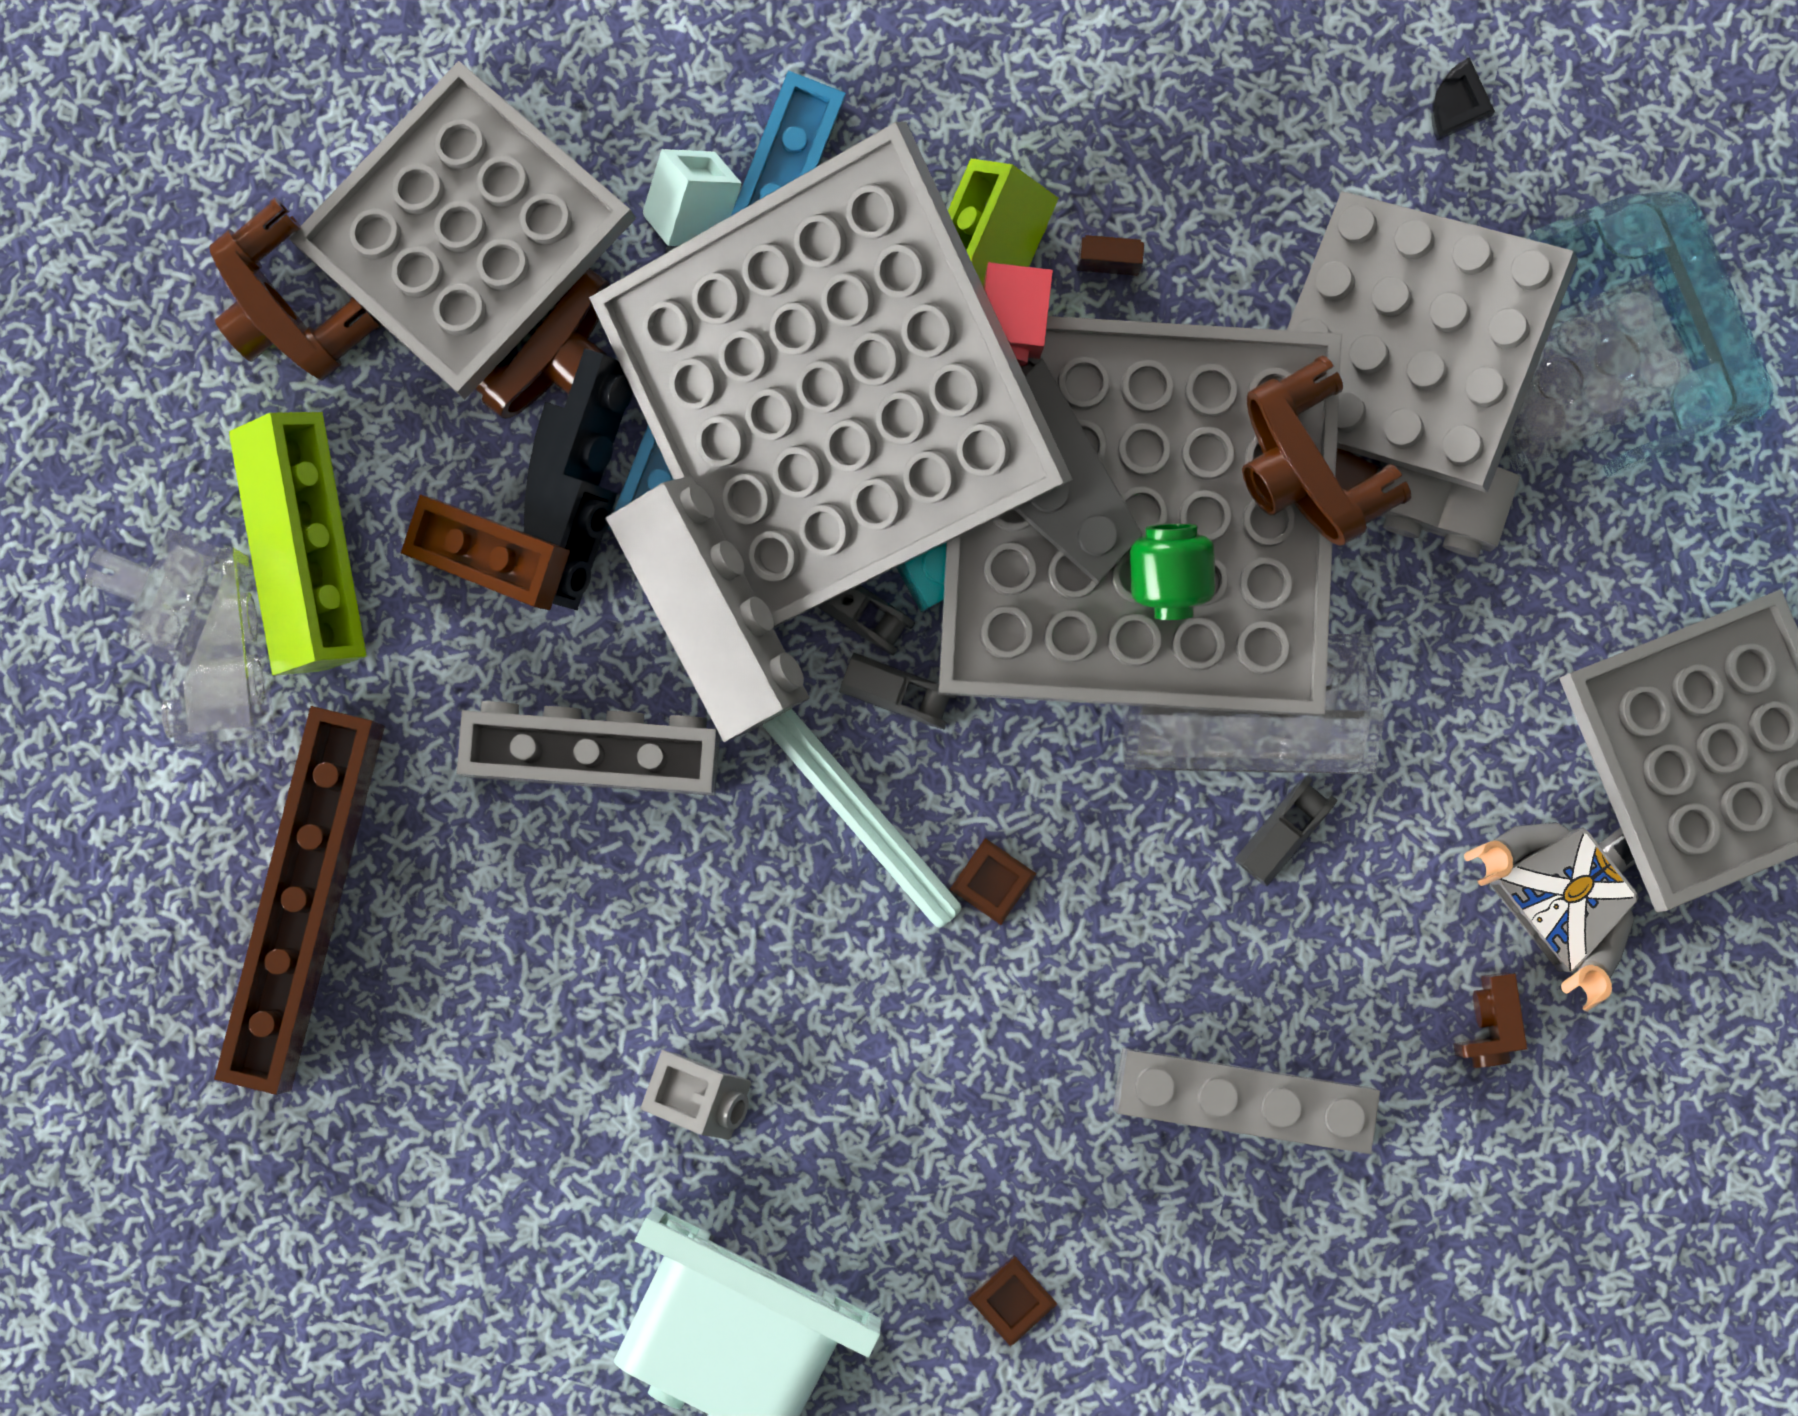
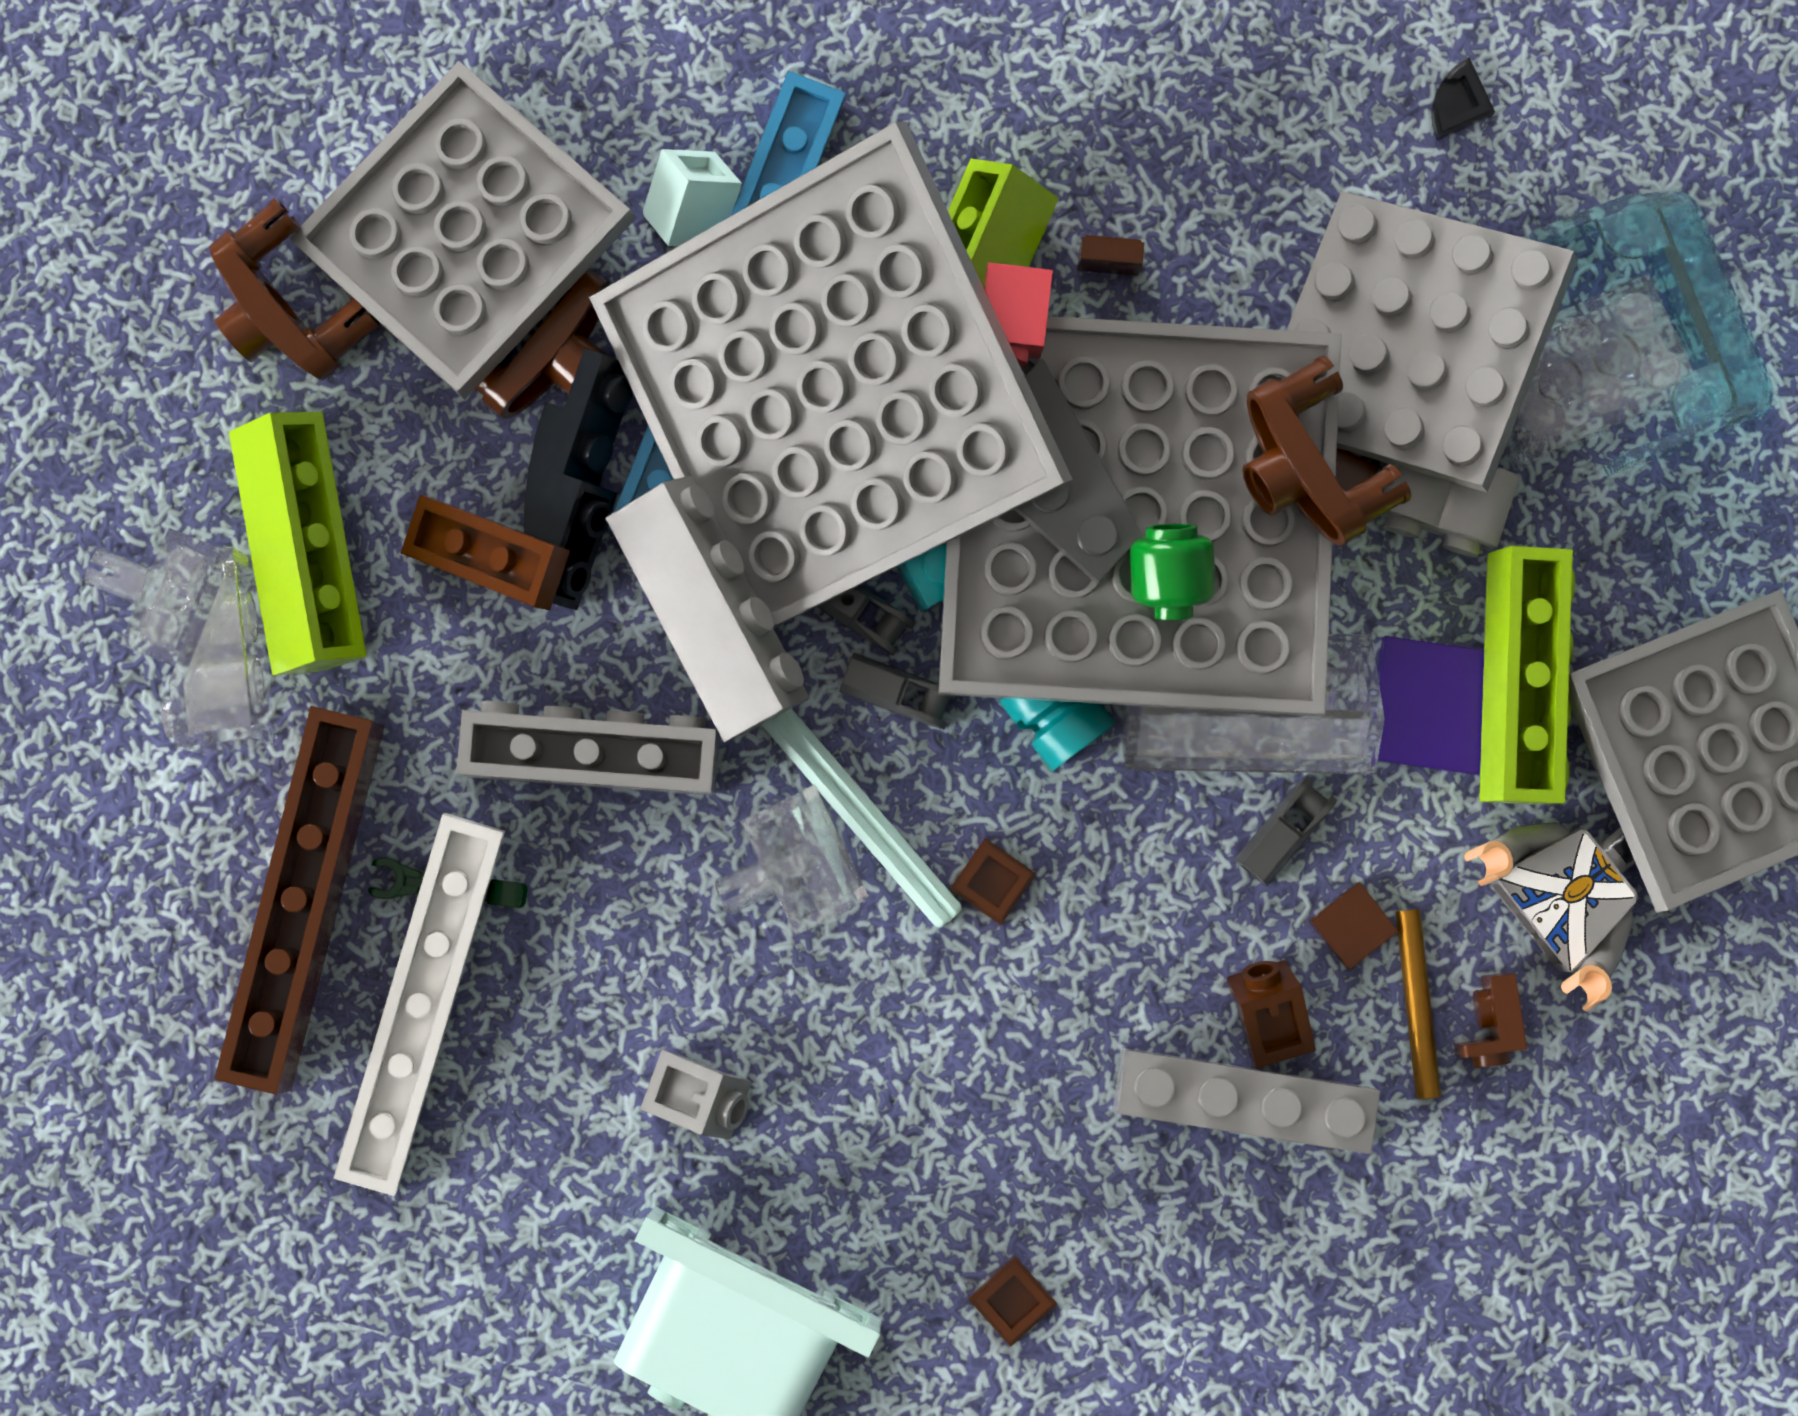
(409, 882): none -> dark green piece
(419, 1004): none -> white plate
(798, 862): none -> clear brick
(1059, 726): none -> teal wheel
(1272, 1012): none -> reddish brown bracket
(1353, 925): none -> reddish brown tile
(1418, 1004): none -> pearl gold bar
(1431, 705): none -> dark purple tile
(1526, 676): none -> lime brick

